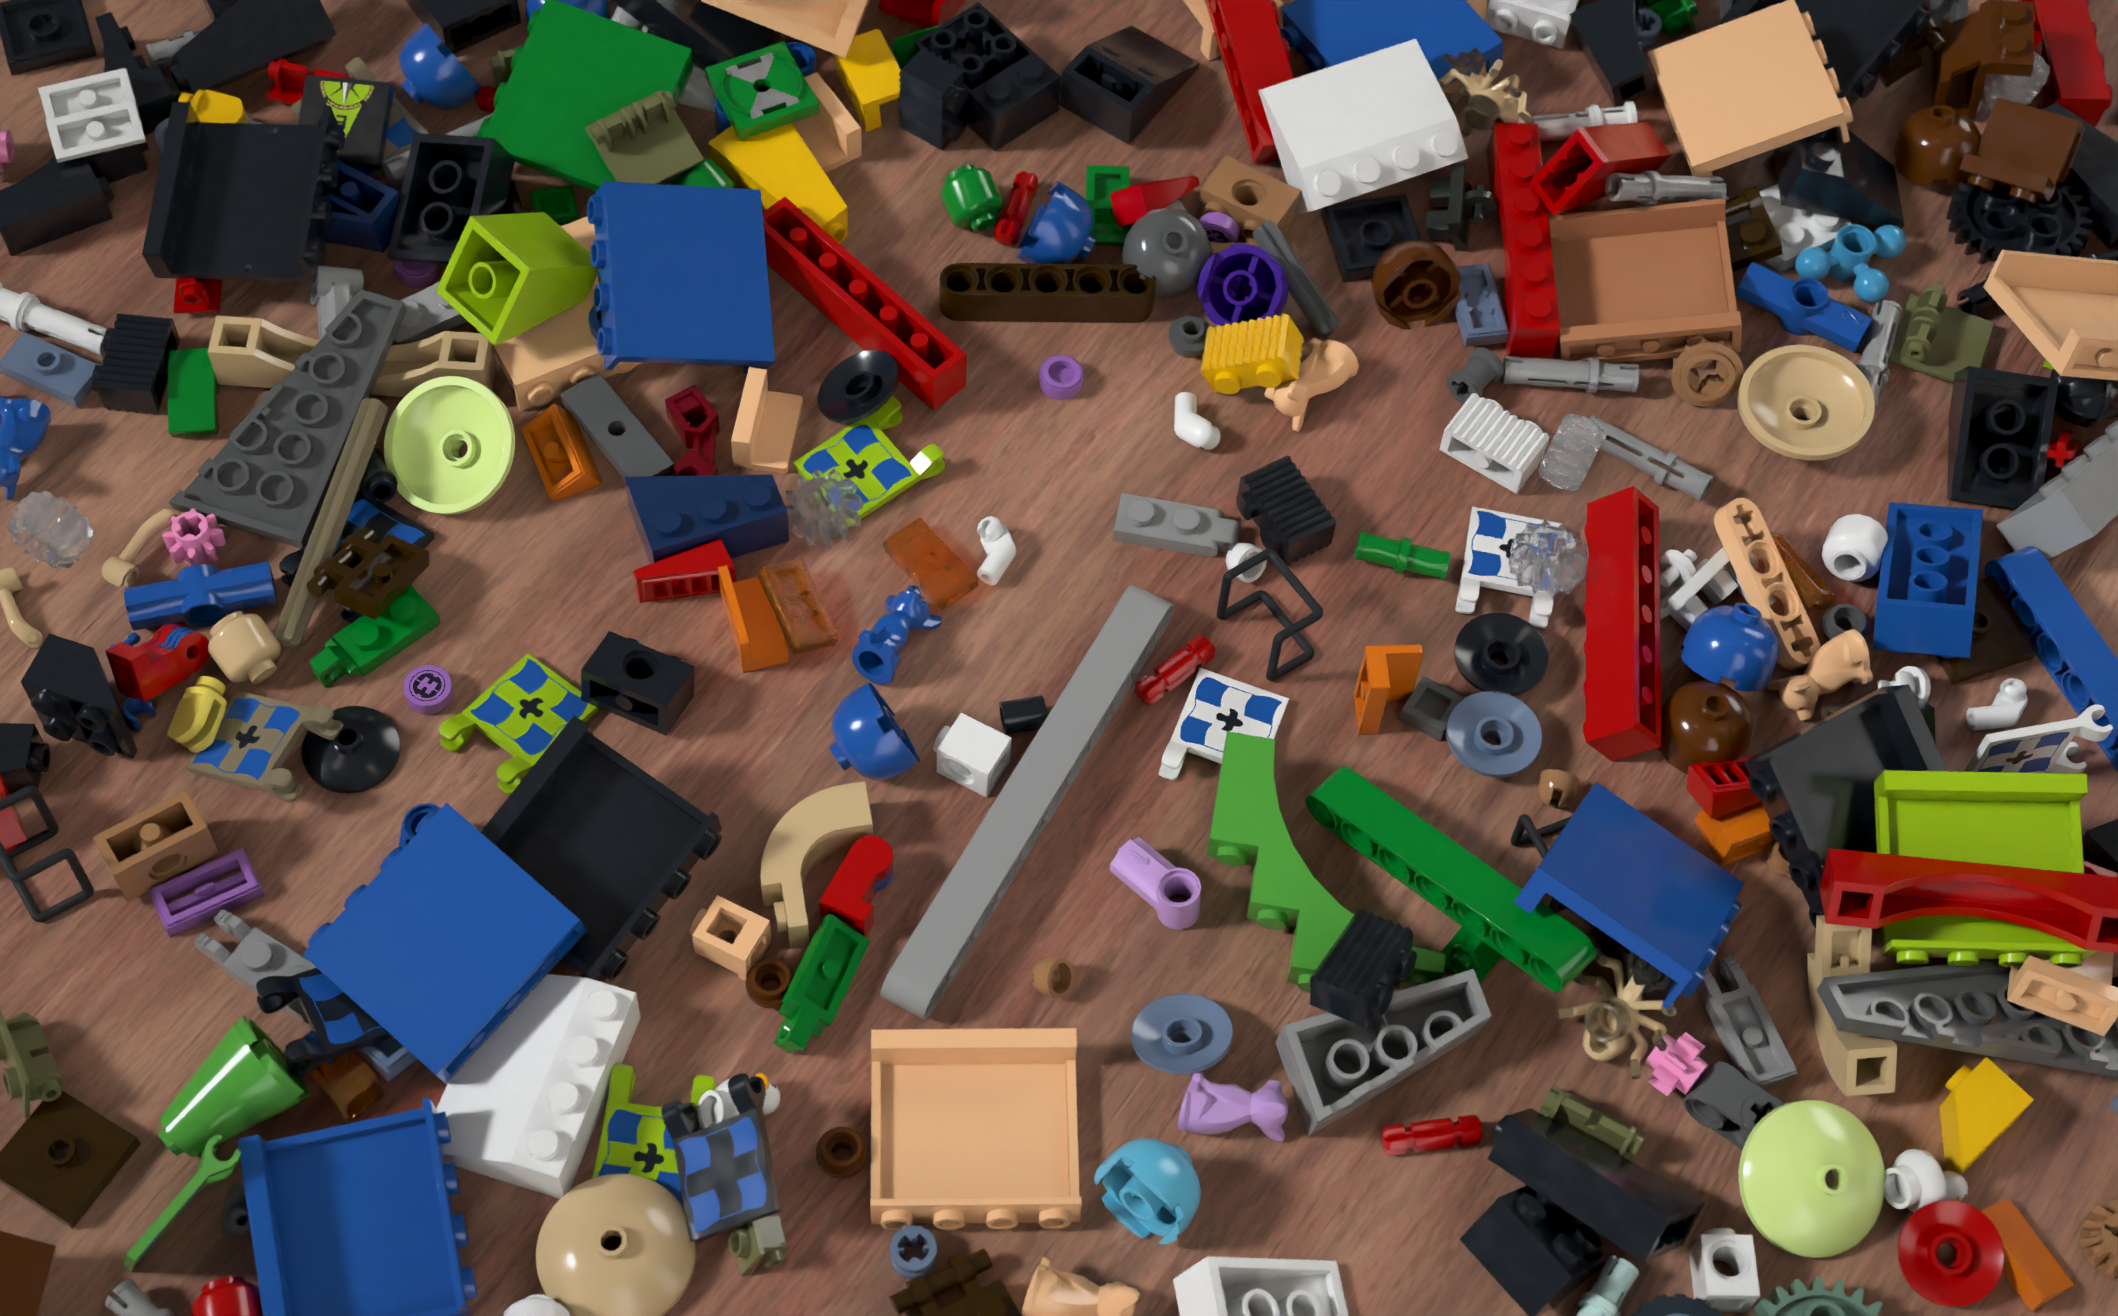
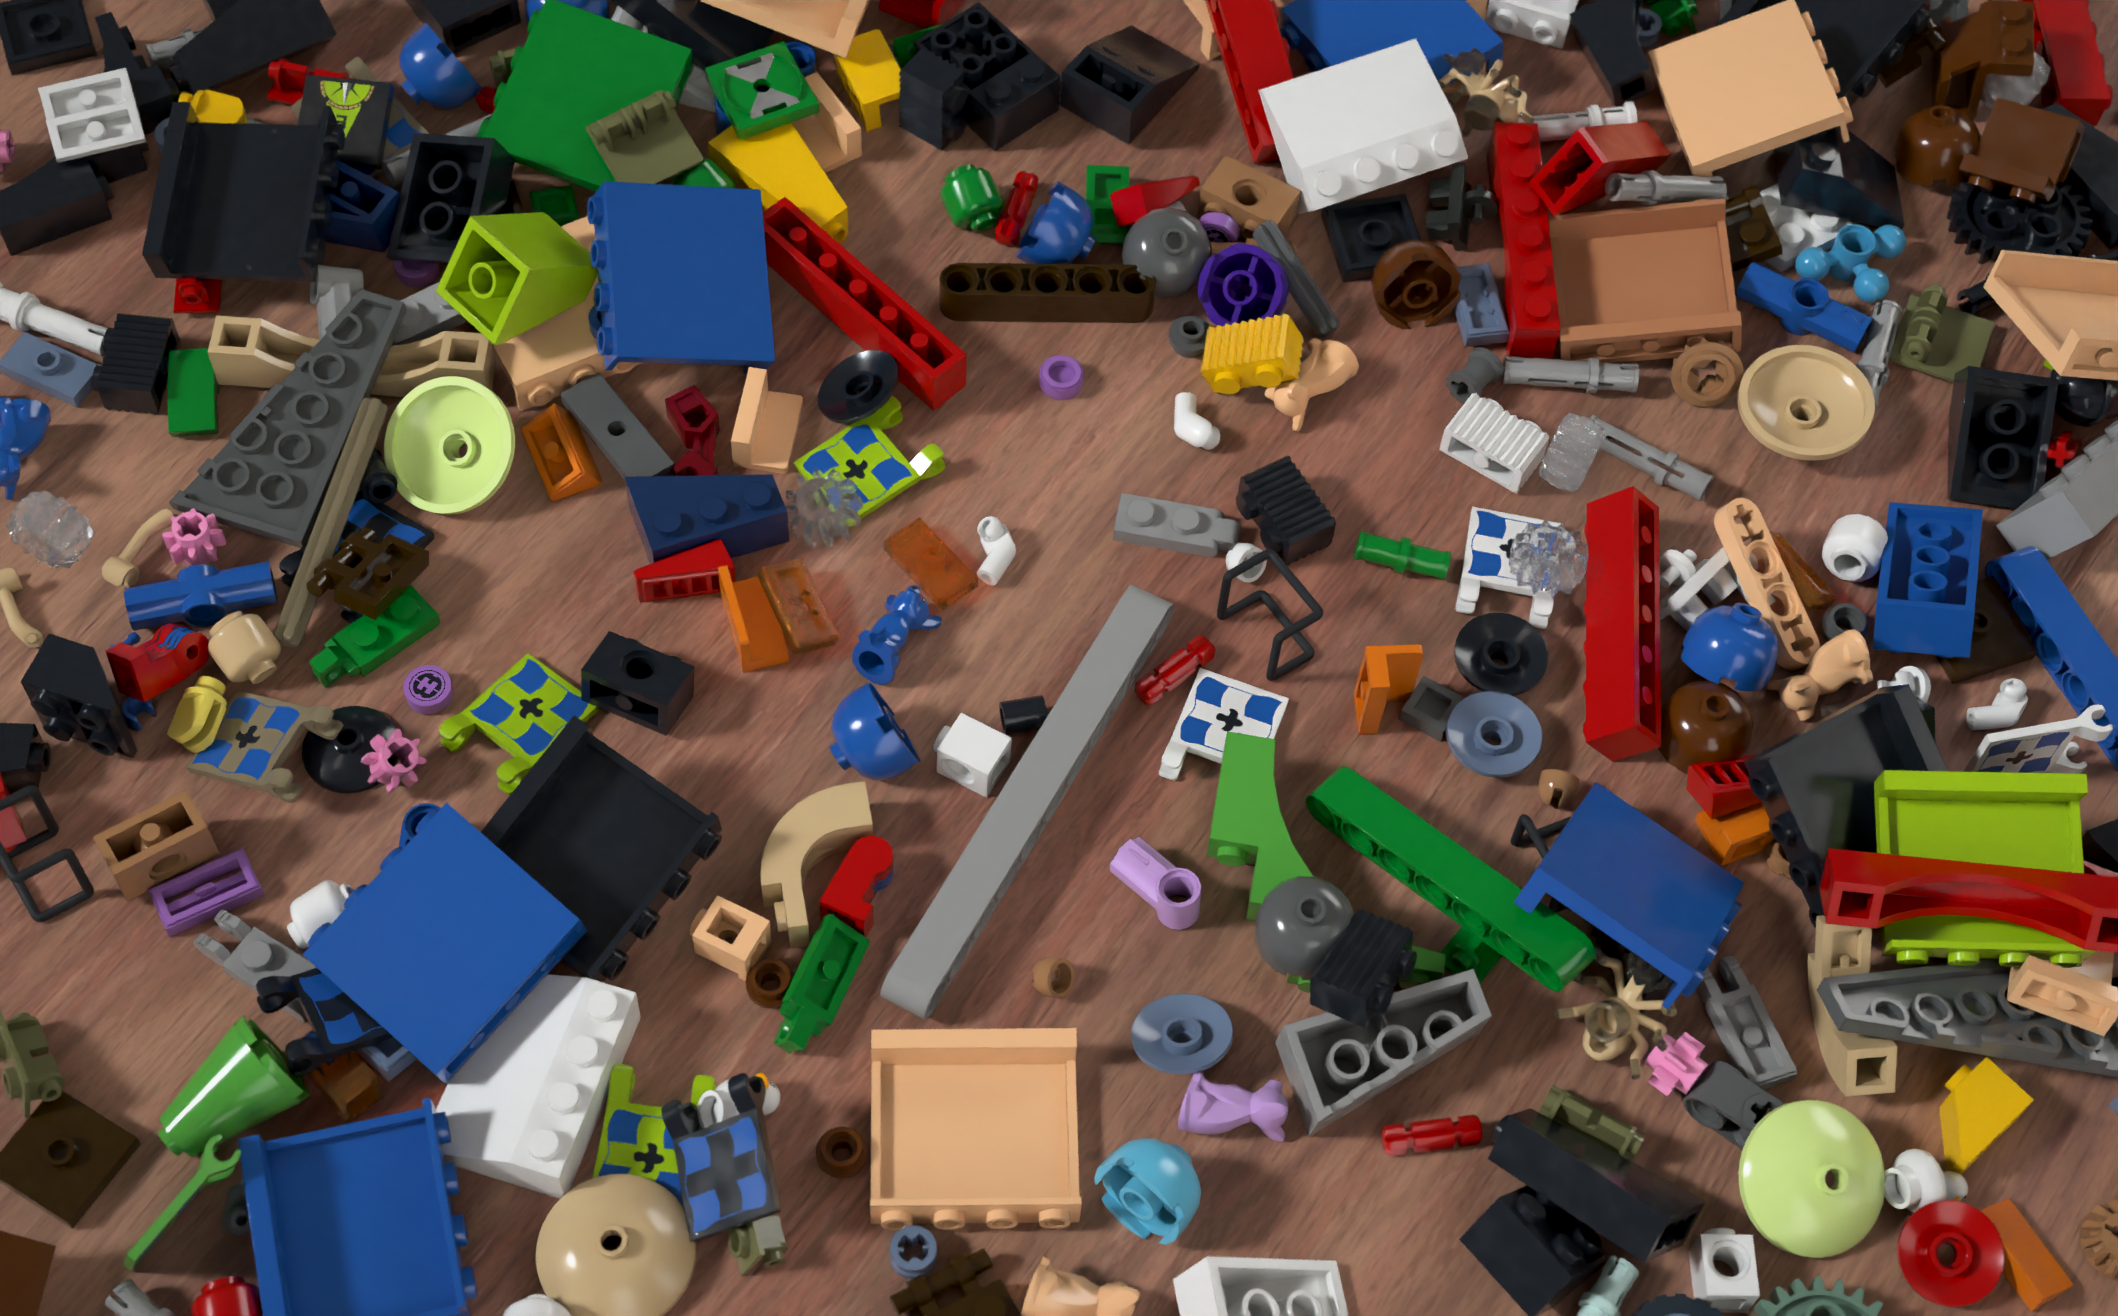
(316, 908): none -> white head
(386, 773): none -> bright pink gear
(1301, 924): none -> dark grey cylinder

